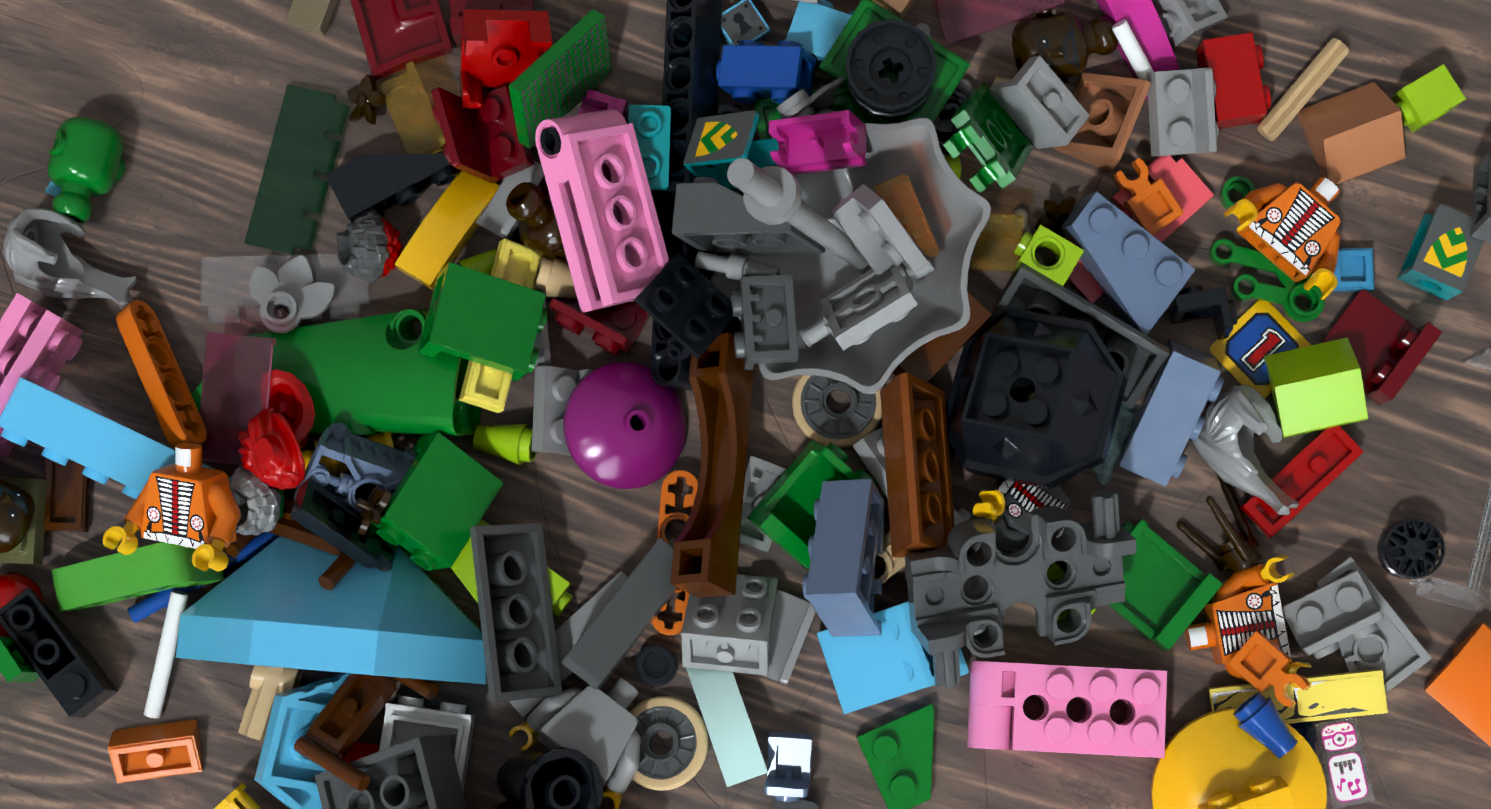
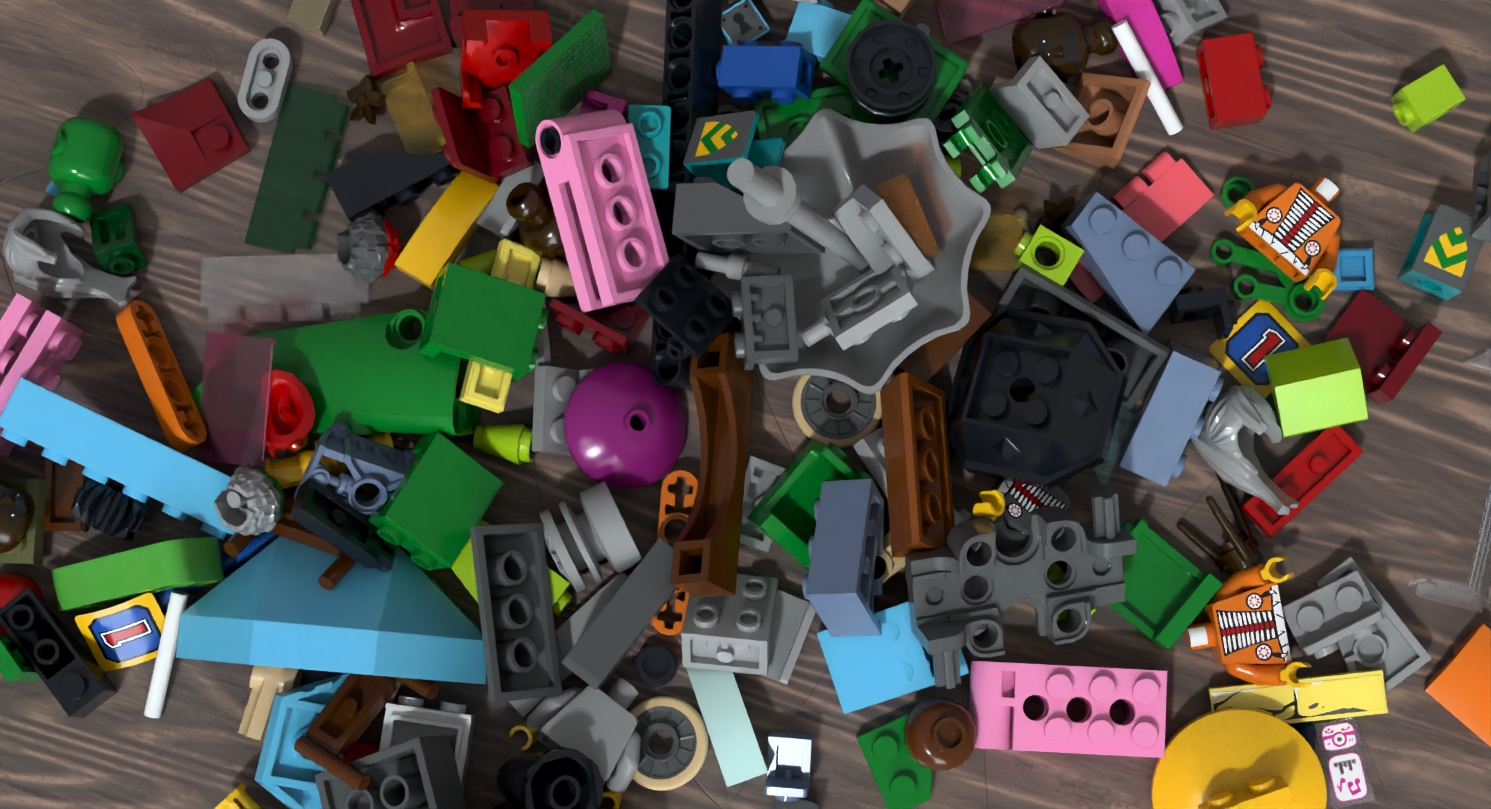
(108, 509): none -> black gear
(117, 240): none -> dark green bracket
(124, 632): none -> sticker
(156, 751): orange slope -> none
(183, 508): torso -> none
(192, 134): none -> dark red plate
(266, 82): none -> light grey plate
(272, 451): red hat -> none
(289, 289): light grey plate -> none
(372, 508): dark brown plant -> none
(590, 537): none -> light grey wheel
(802, 105): light grey plate -> none
(819, 142): dark pink hinge -> none
(940, 734): none -> reddish brown piece
(1151, 204): orange plate -> none
(1182, 112): light grey bracket -> none
(1264, 723): blue cone -> none
(1265, 665): orange plate -> none
(1303, 89): tan axle -> none
(1354, 133): nougat slope -> none
(1410, 549): black wheel -> none

